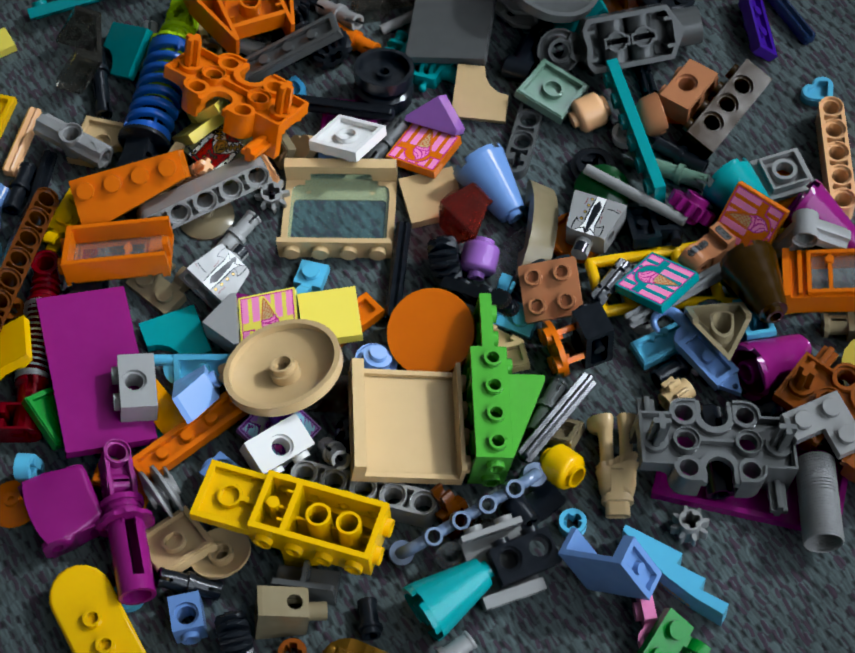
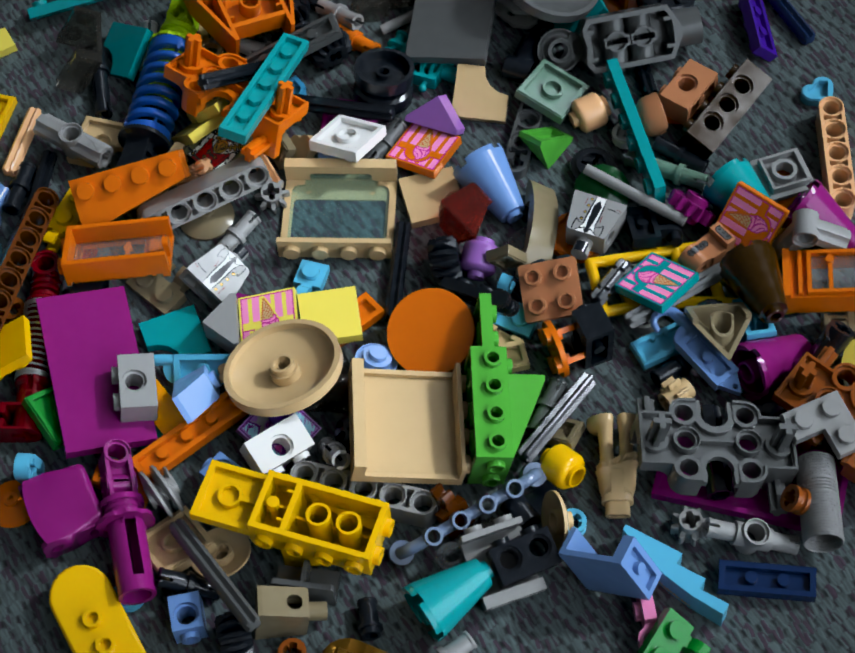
(215, 575): none -> dark grey axle
(228, 75): none -> black axle
(262, 89): none -> teal plate
(506, 257): none -> dark tan tile
(546, 143): none -> bright green slope
(556, 517): none -> tan dish
(765, 536): none -> light grey pin
(766, 580): none -> dark blue plate
(795, 499): none -> dark orange bush
(834, 334): none -> black panel

